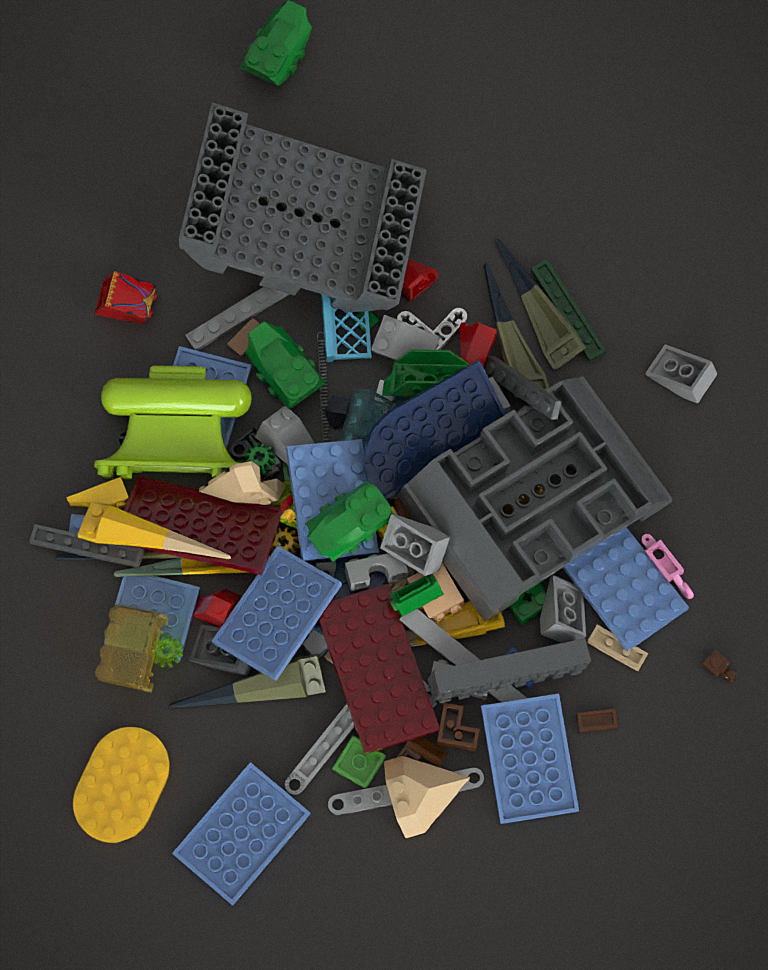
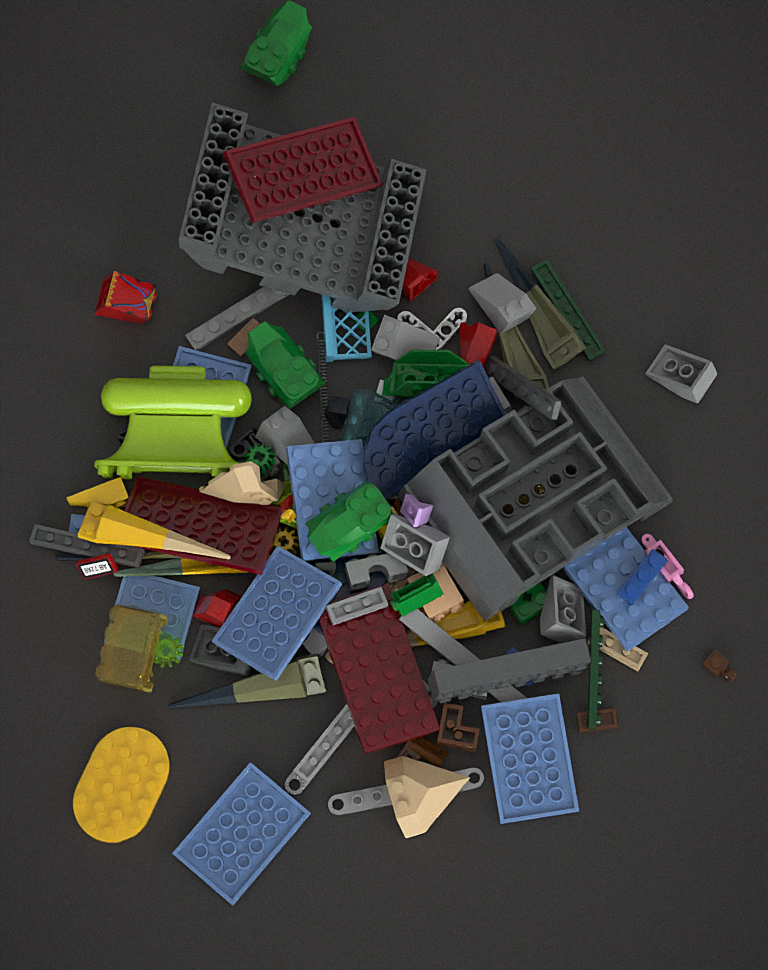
(97, 566): none -> tile
(302, 169): none -> dark red plate
(356, 606): none -> light grey plate
(358, 766): bright green tile -> none
(415, 511): none -> lavender slope
(502, 302): none -> light grey slope
(595, 679): none -> dark green plate
(642, 576): none -> blue plate

